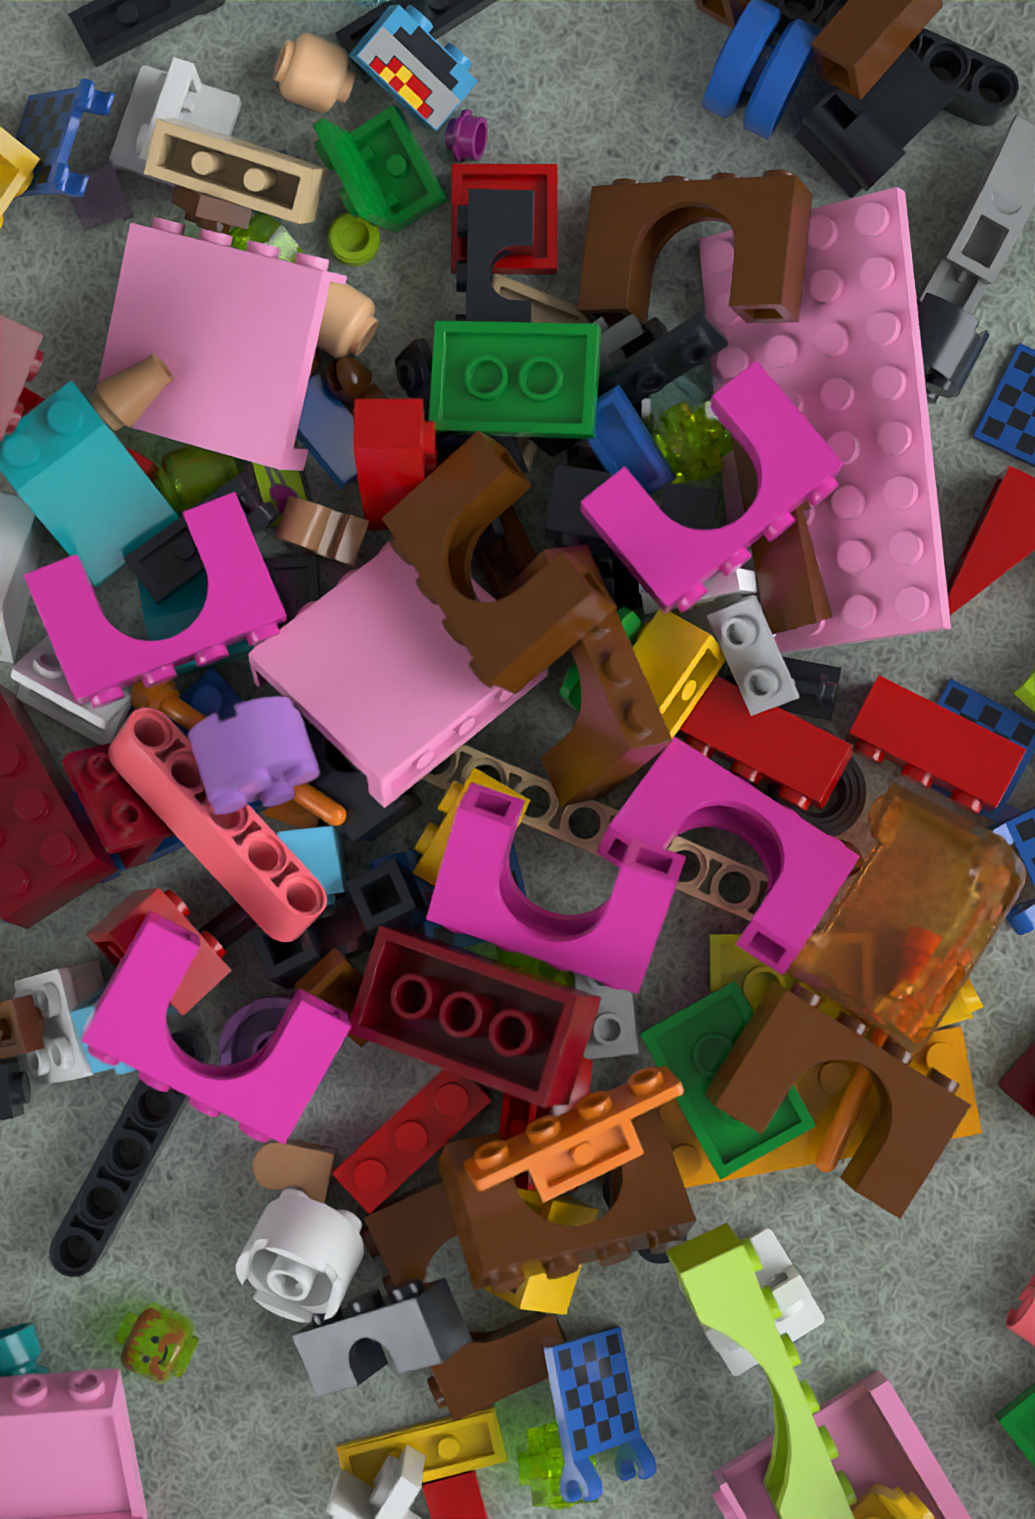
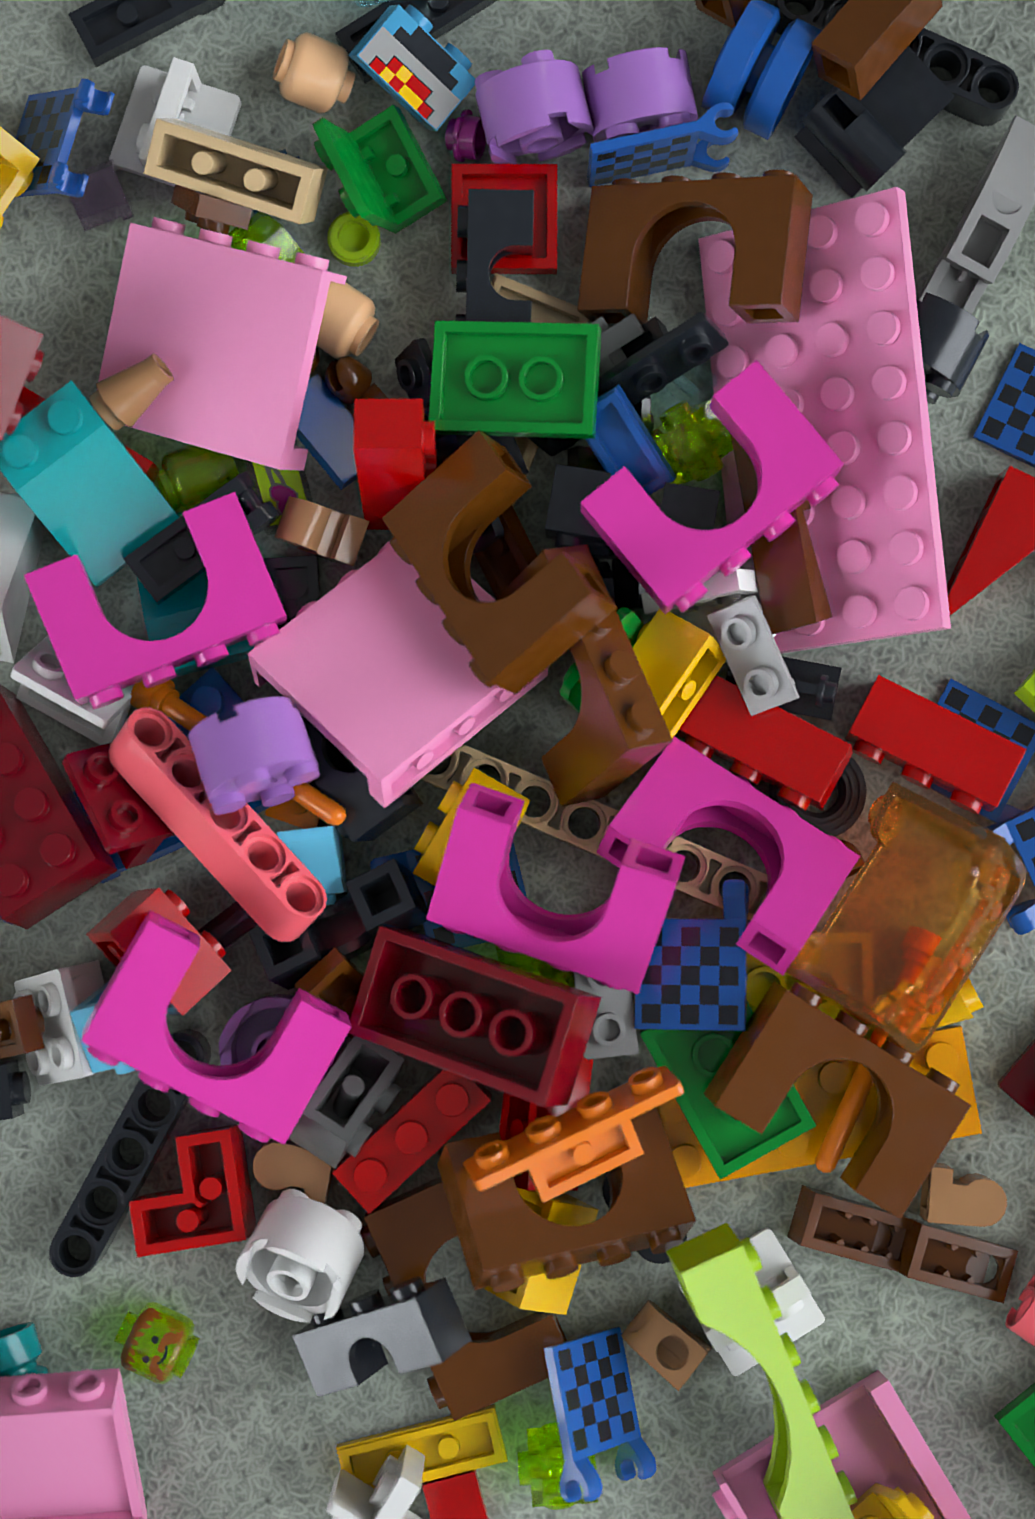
(210, 1206): none -> red brick
(346, 1101): none -> dark grey brick
(533, 109): none -> medium lavender brick
(639, 93): none -> medium lavender brick
(661, 149): none -> blue flag
(665, 1344): none -> medium nougat leg
(698, 971): none -> blue flag
(903, 1245): none -> reddish brown slope
(966, 1201): none -> medium nougat leg

